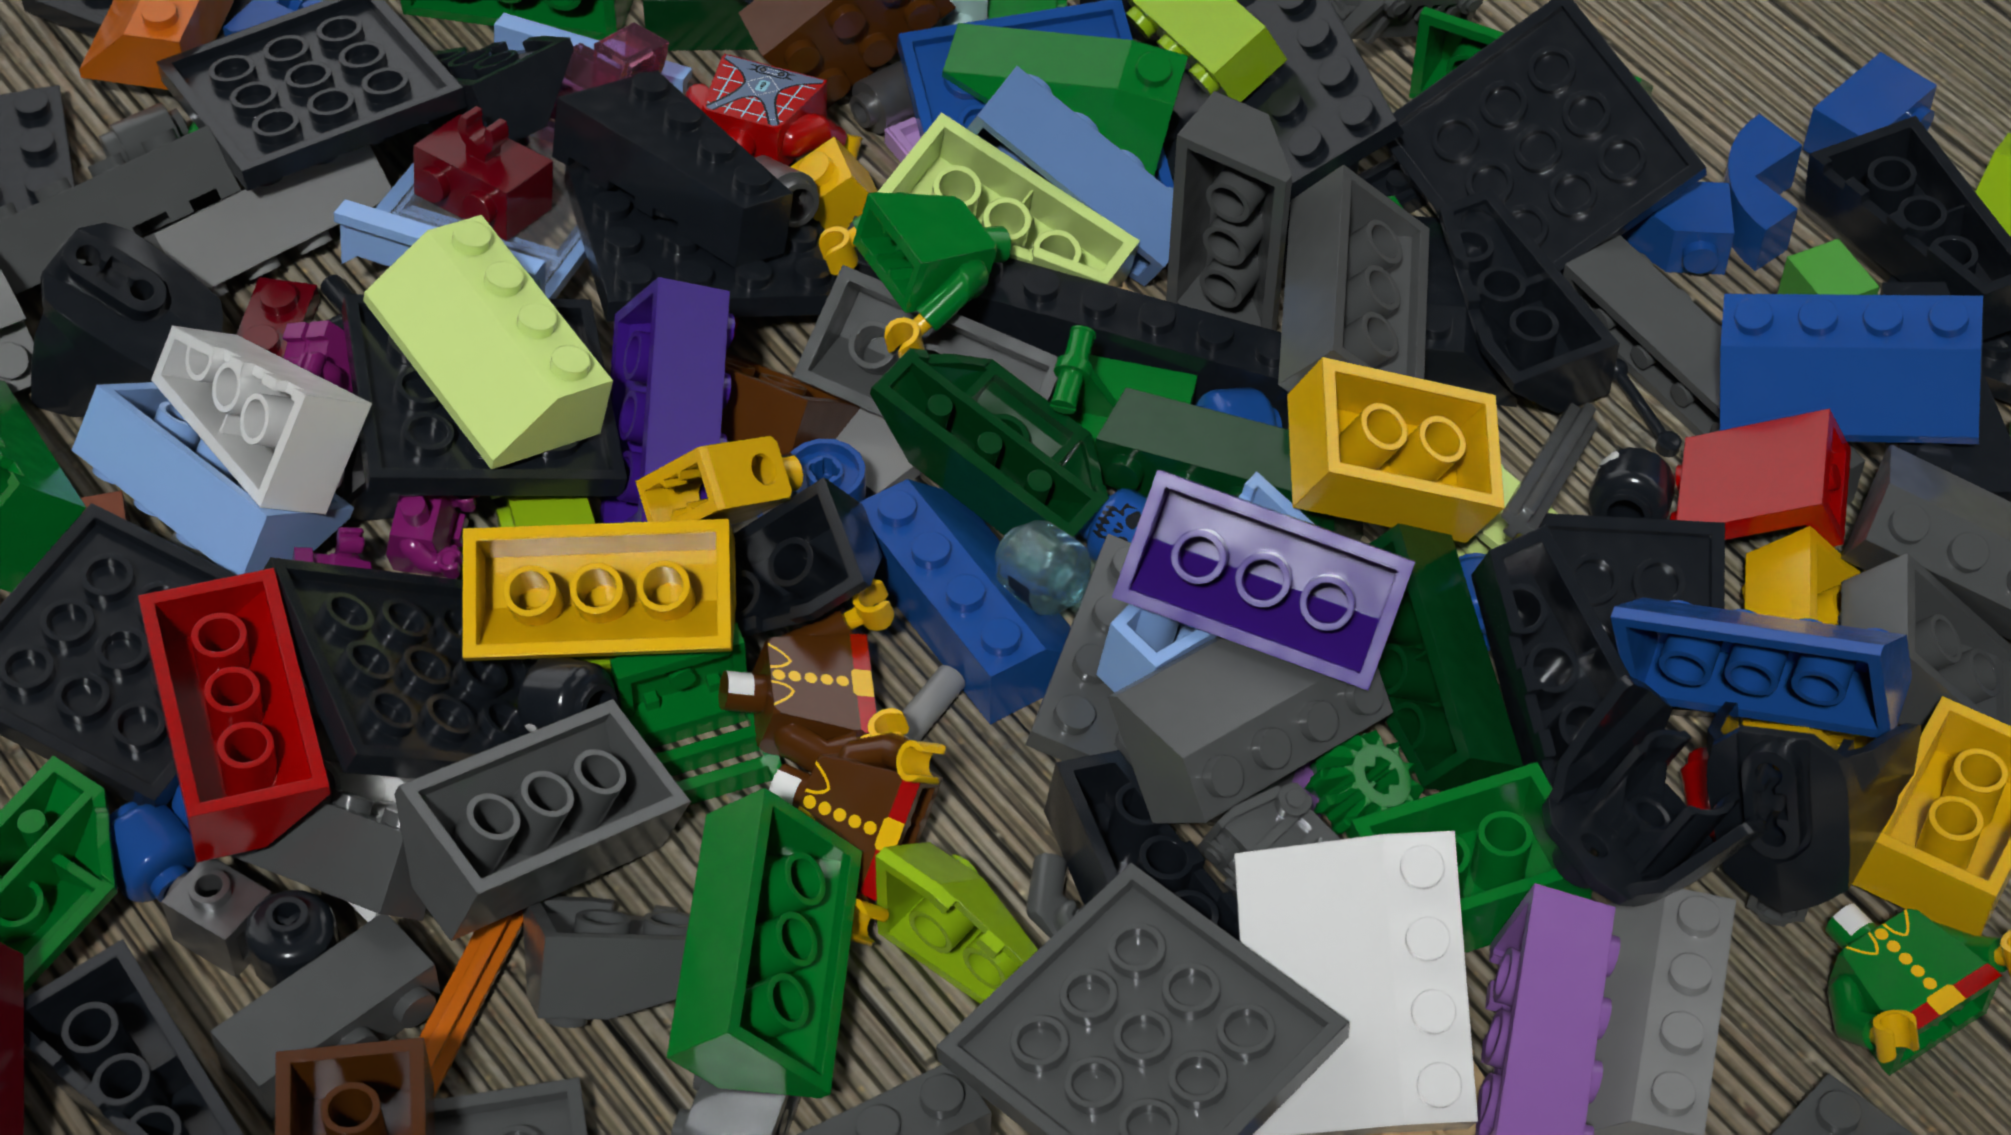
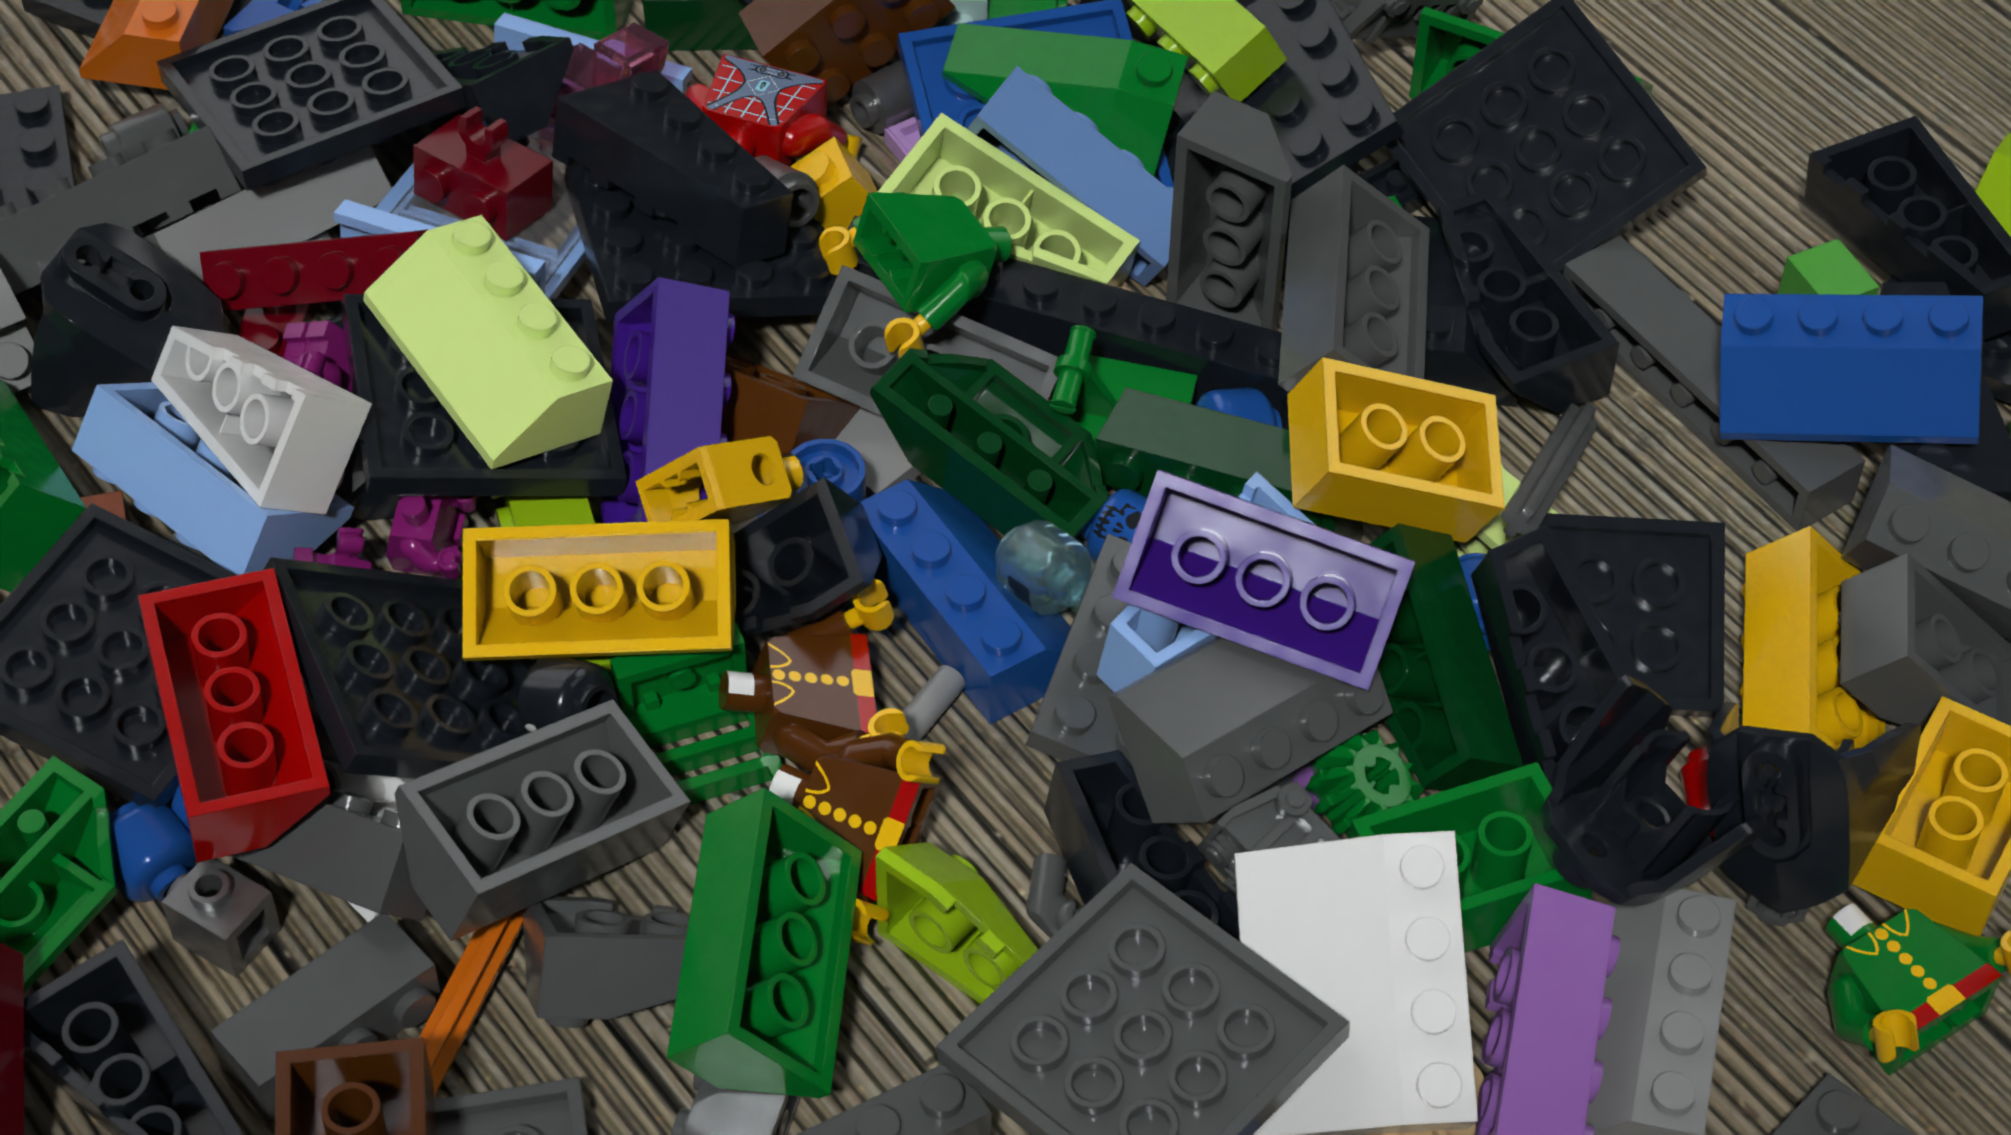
(288, 934): black head -> none
(301, 270): none -> dark red plate
(1632, 485): black head -> none
(1667, 442): black hinge -> none
(1689, 231): blue slope -> none
(1758, 171): blue brick -> none
(1767, 664): blue slope -> none
(1768, 477): red panel -> none
(1870, 100): blue brick -> none

